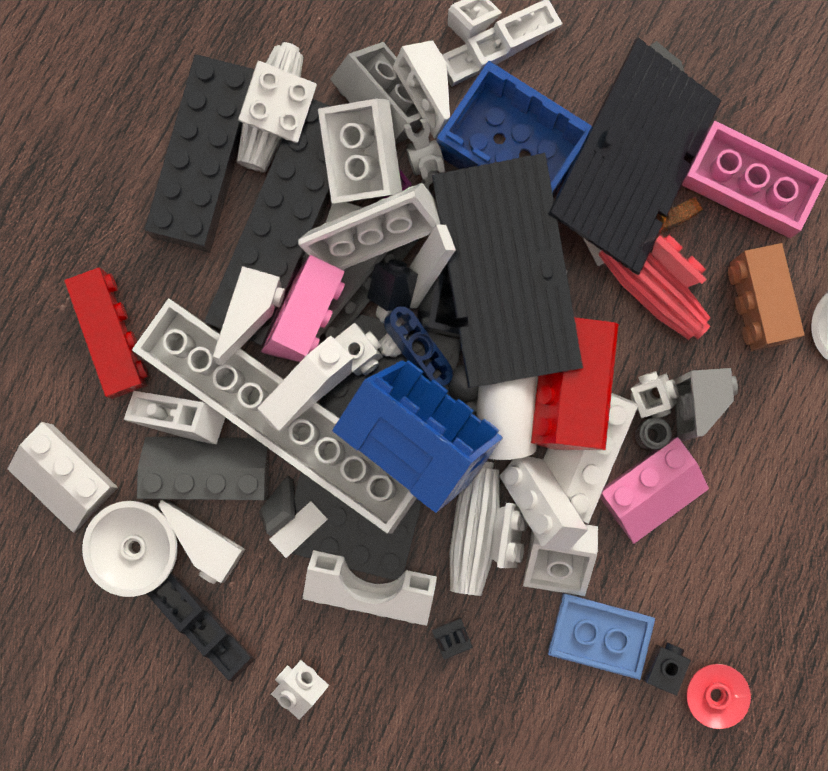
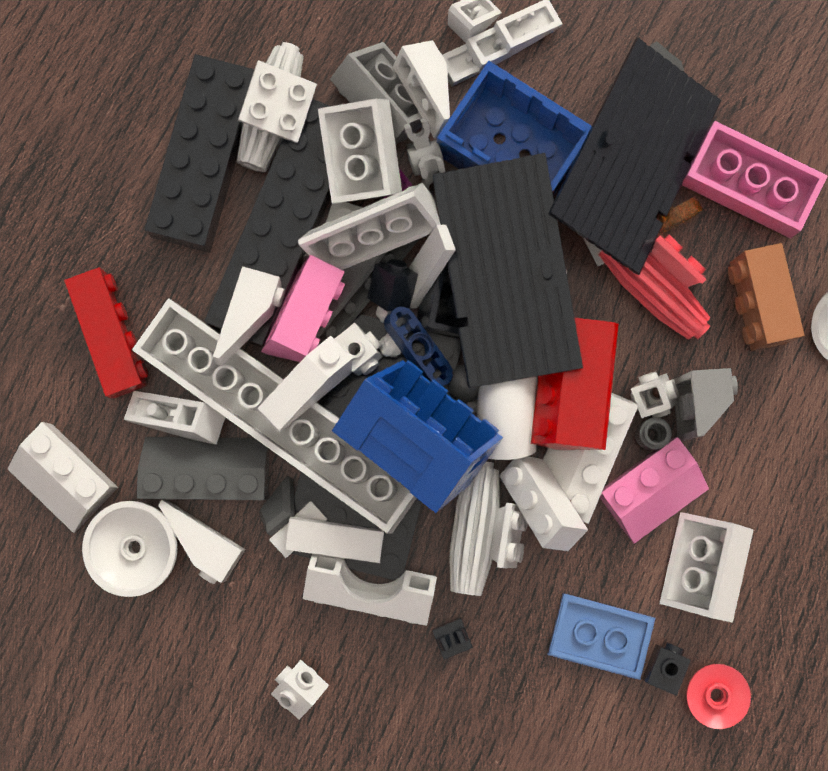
(201, 627): black slope -> none
(334, 539): none -> white tile
(561, 569): white slope -> none
(706, 566): none -> white slope

